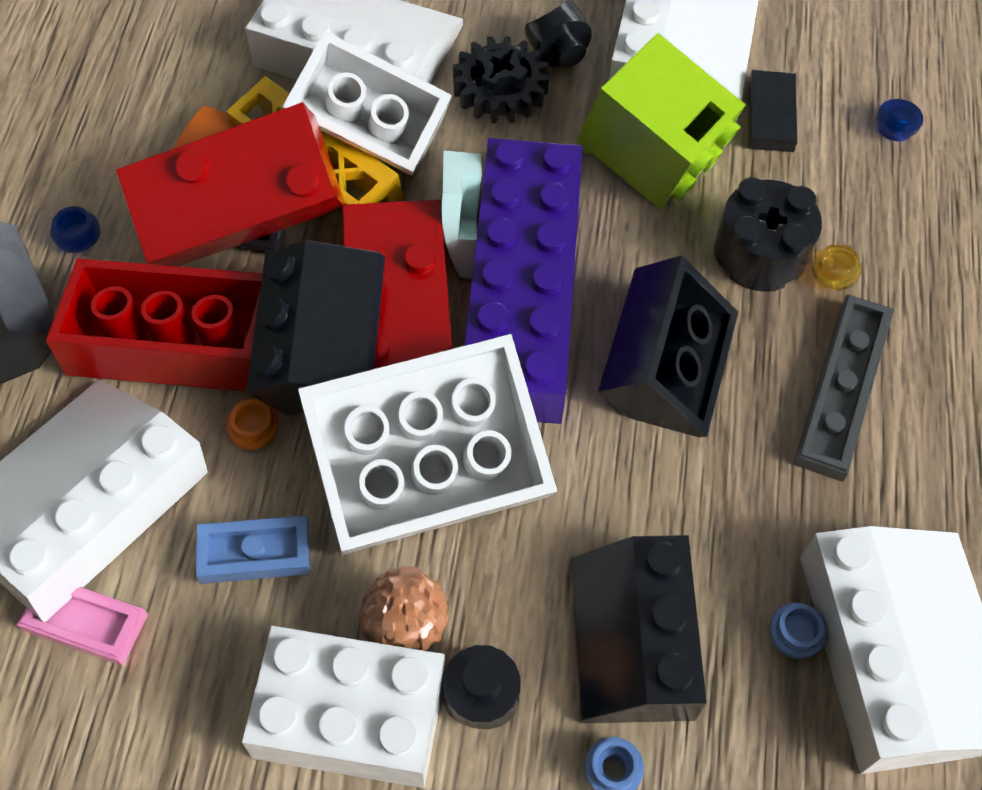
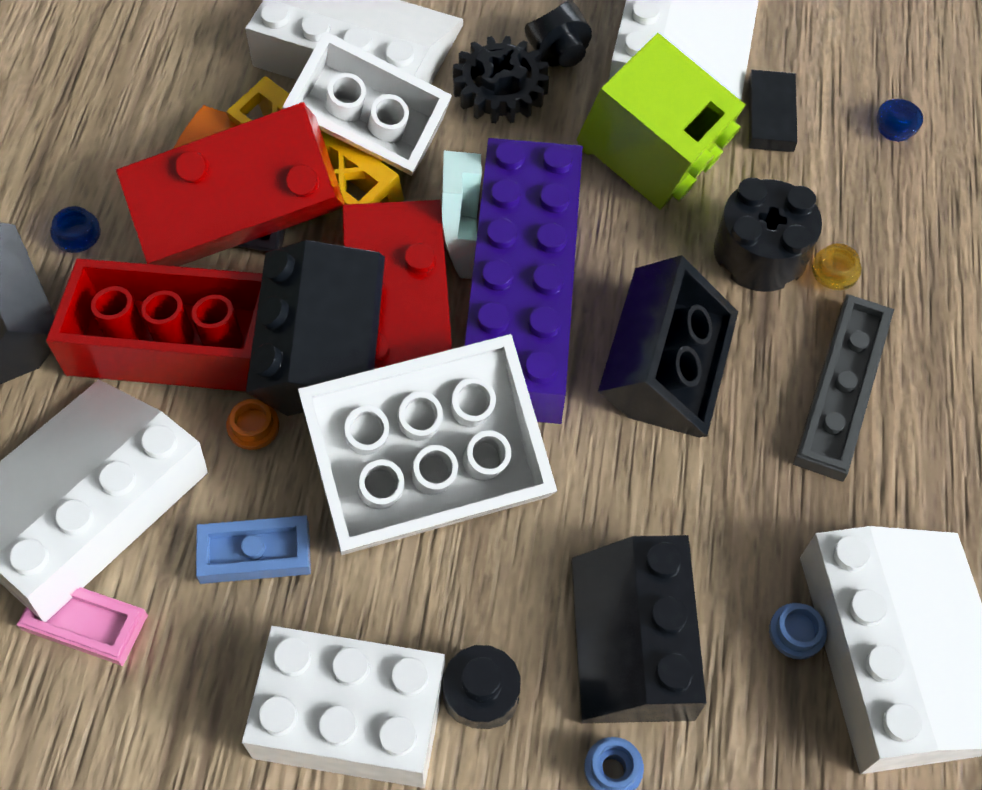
(404, 610): nougat piece -> none

